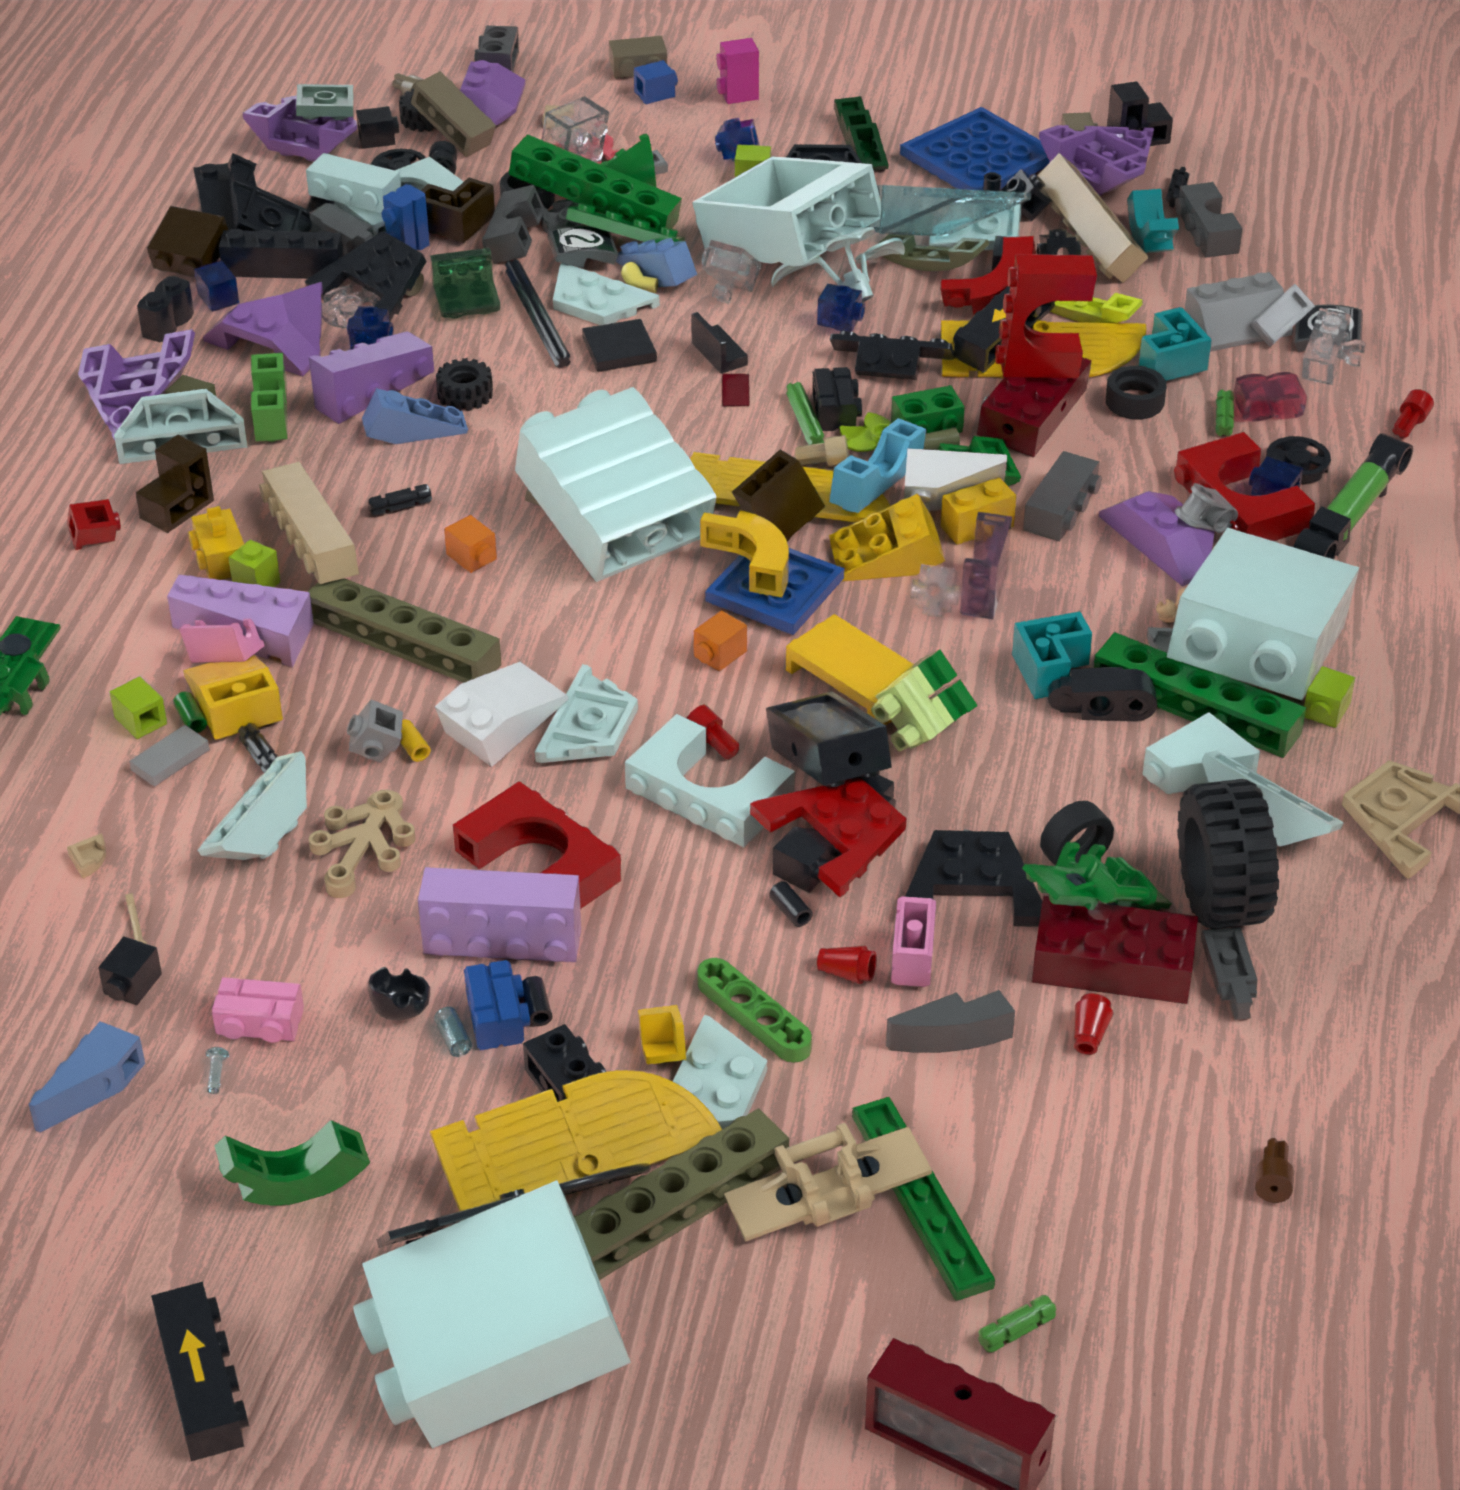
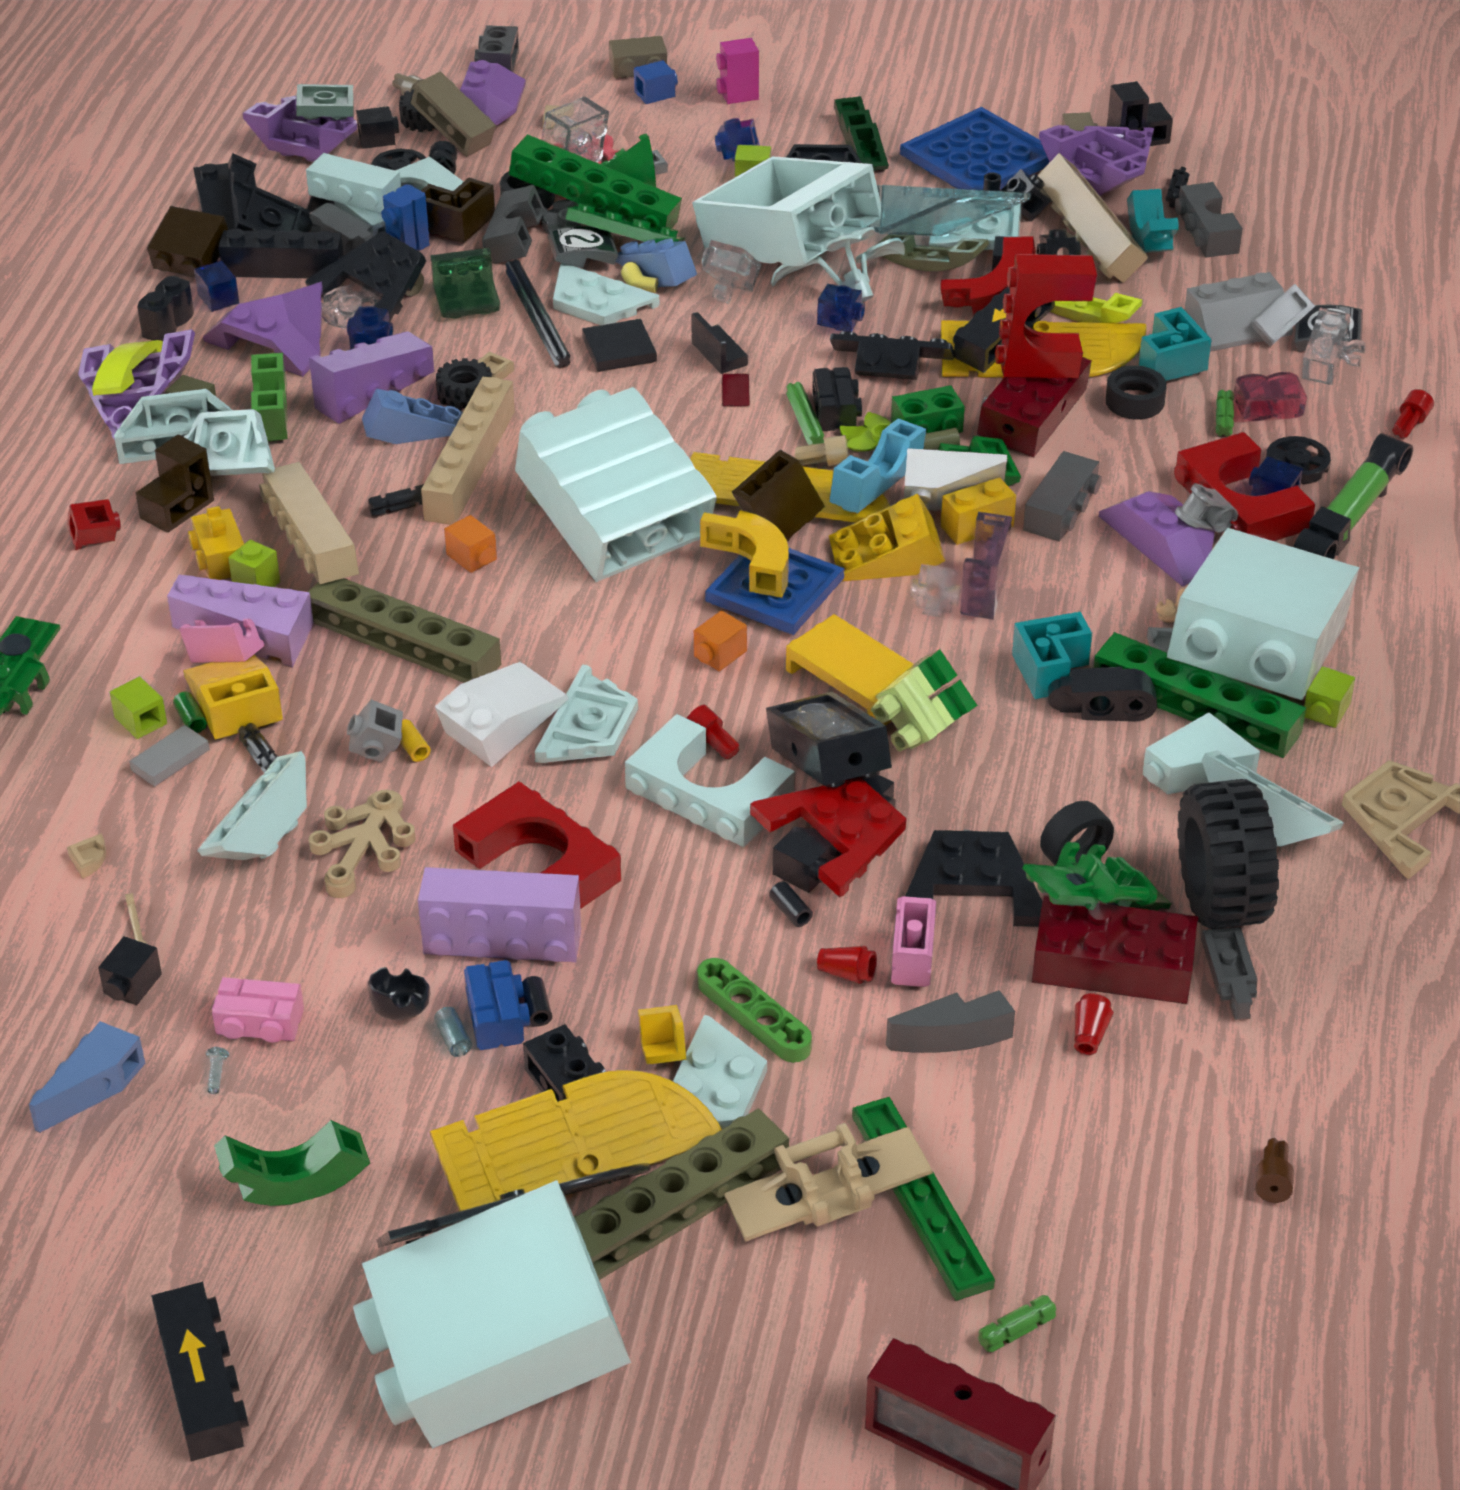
(116, 369): none -> neon yellow slope
(233, 442): none -> light aqua wing
(468, 451): none -> tan brick
(499, 365): none -> tan tile

